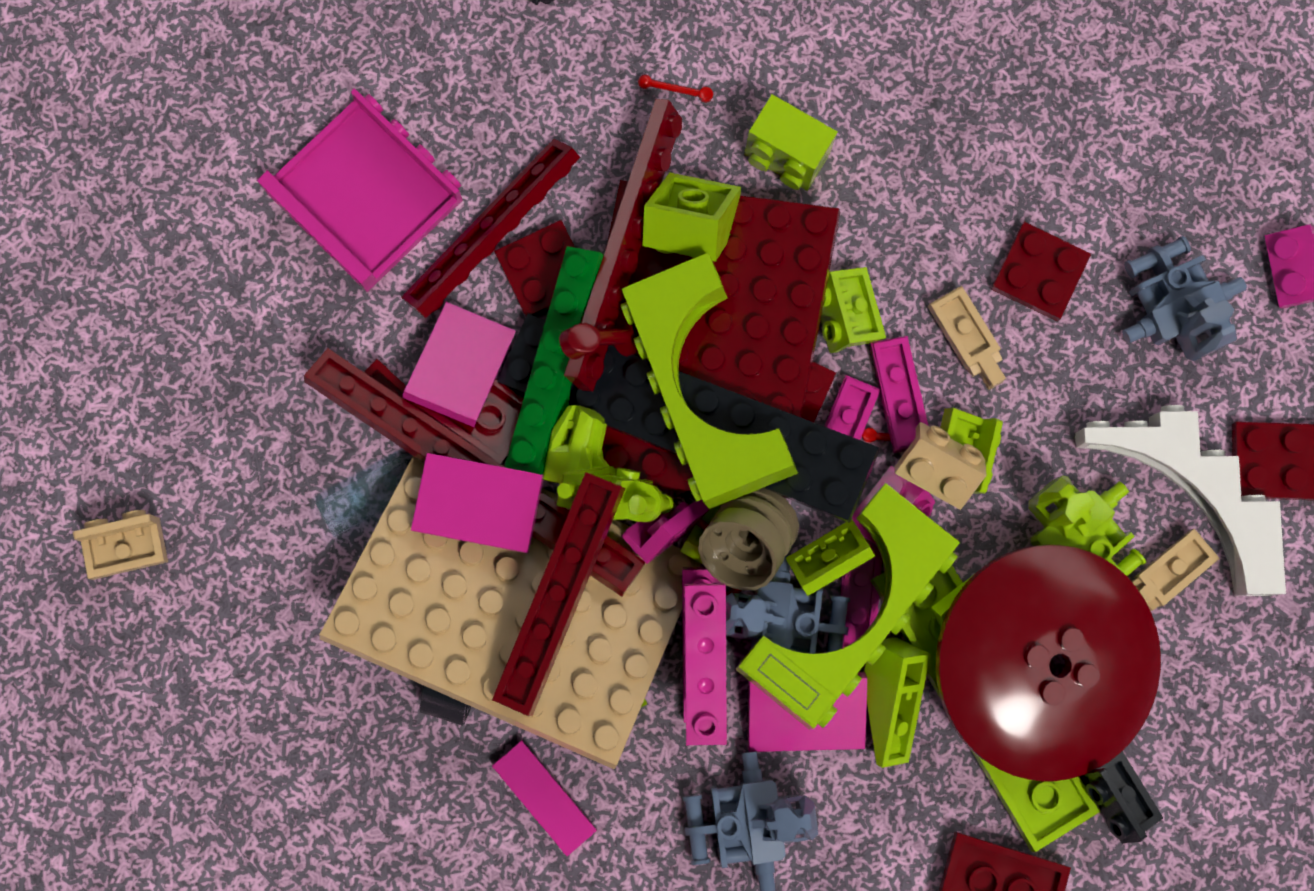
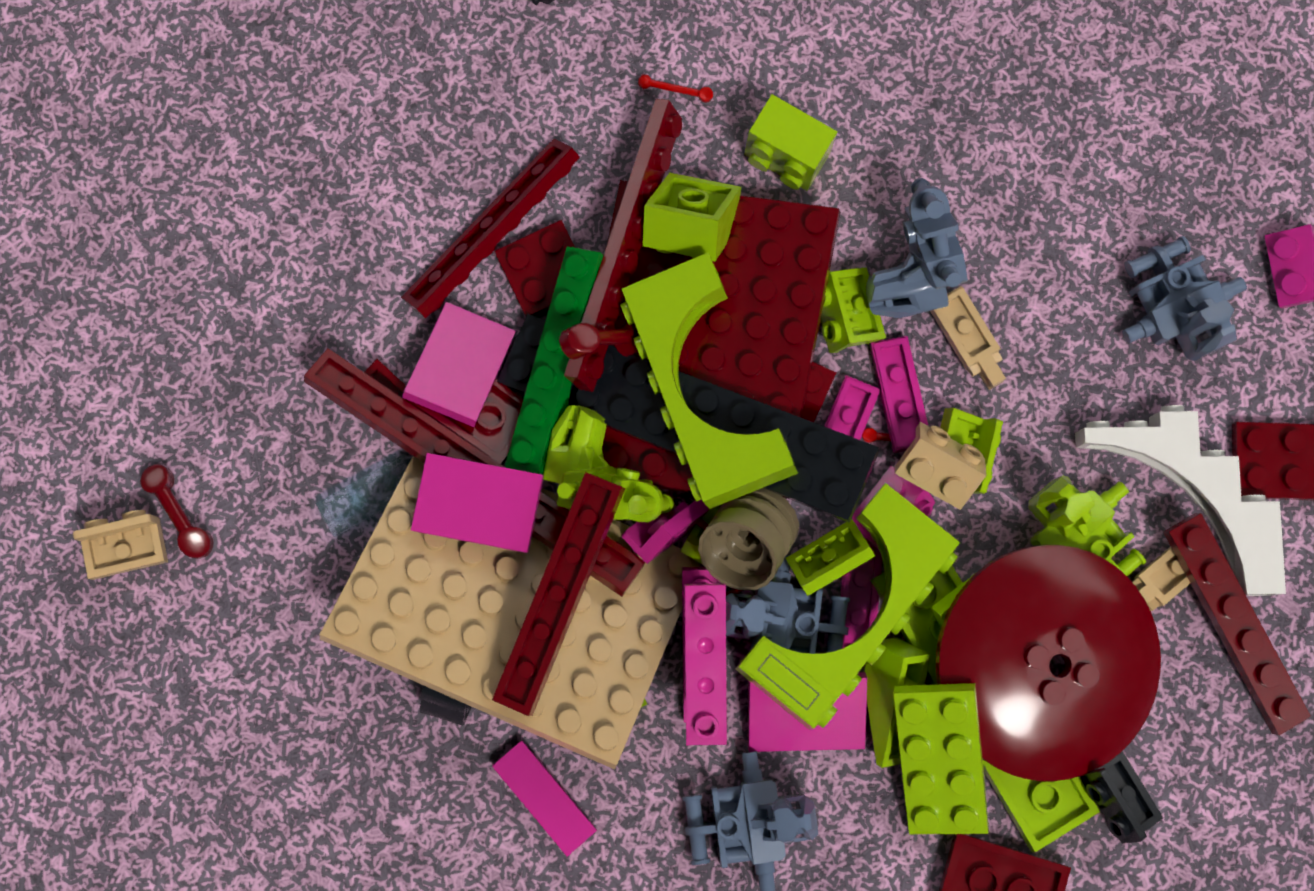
(191, 540): none -> dark red bar
(364, 191): dark pink panel -> none
(931, 264): none -> sand blue piece
(941, 759): none -> lime plate
(1041, 271): dark red plate -> none
(1237, 624): none -> dark red plate

